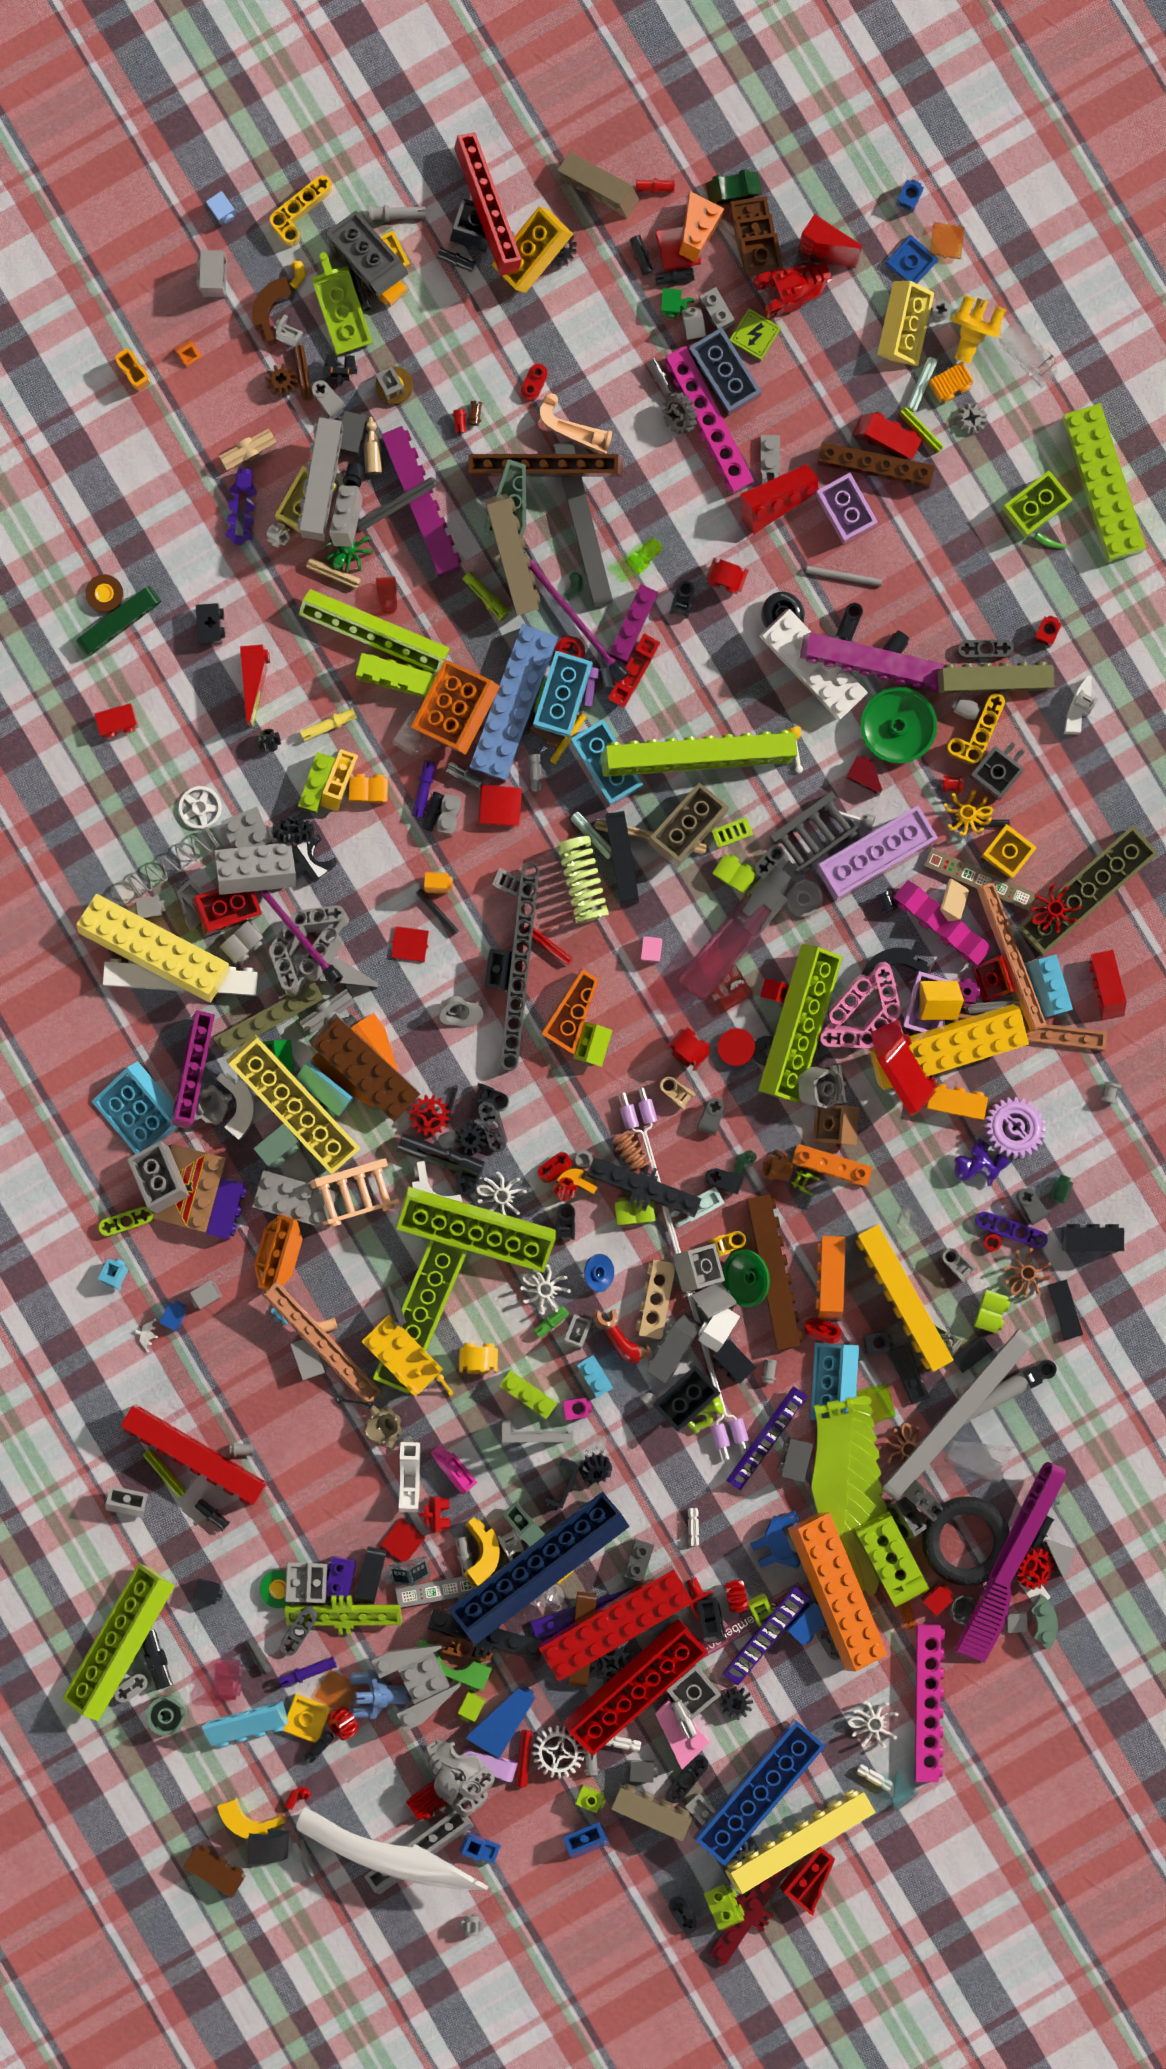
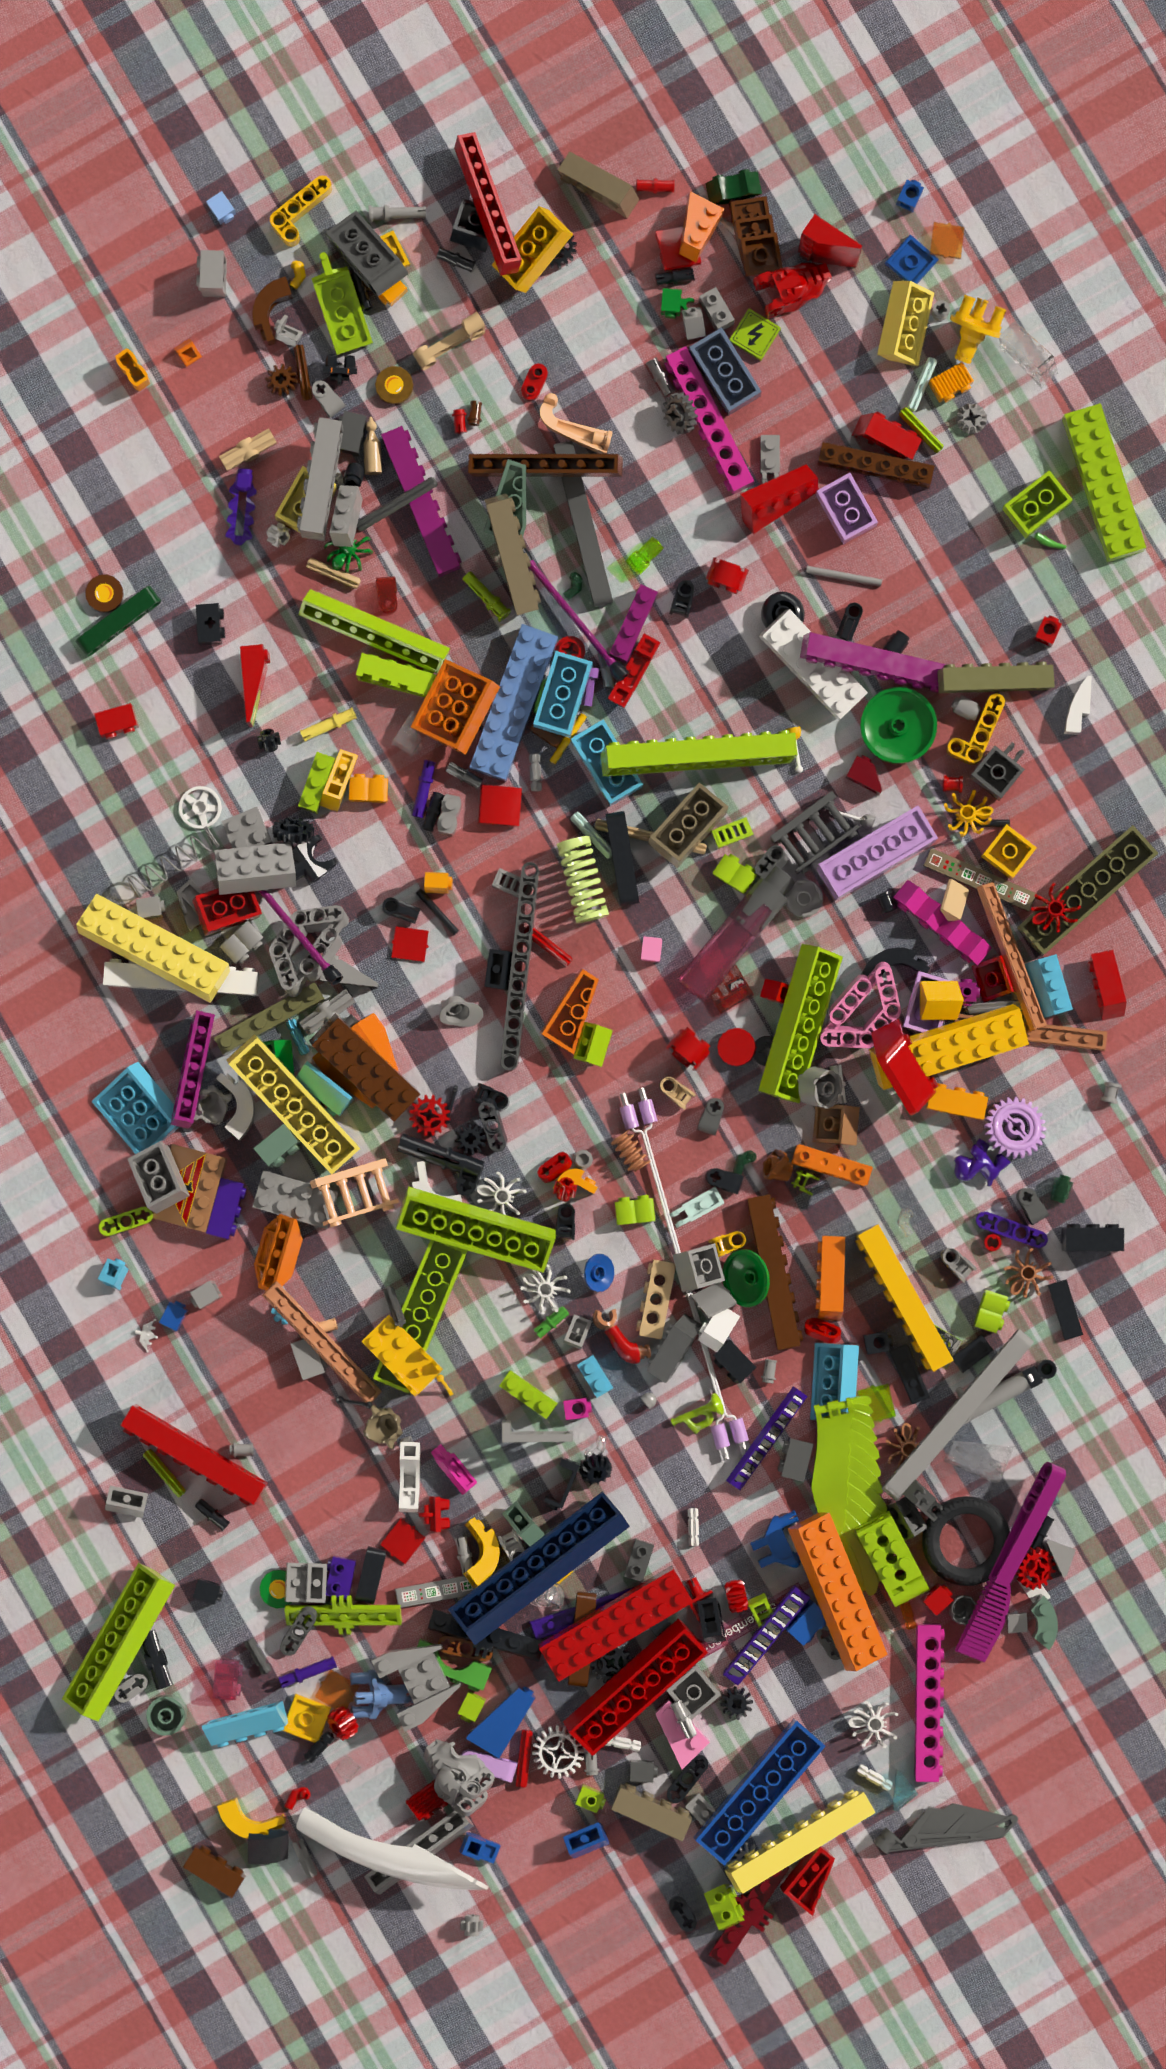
(297, 1037): none -> medium azure axle
(390, 383): light grey slope -> none
(403, 910): none -> black piece
(410, 1571): clear light blue slope -> none
(472, 328): none -> tan piece
(478, 1359): yellow brick -> none
(641, 255): black pin -> none
(644, 1187): black hinge -> none
(686, 1399): black slope -> none
(946, 1827): none -> dark grey wing
(971, 655): dark grey beam -> none
(1085, 701): light grey bush -> none

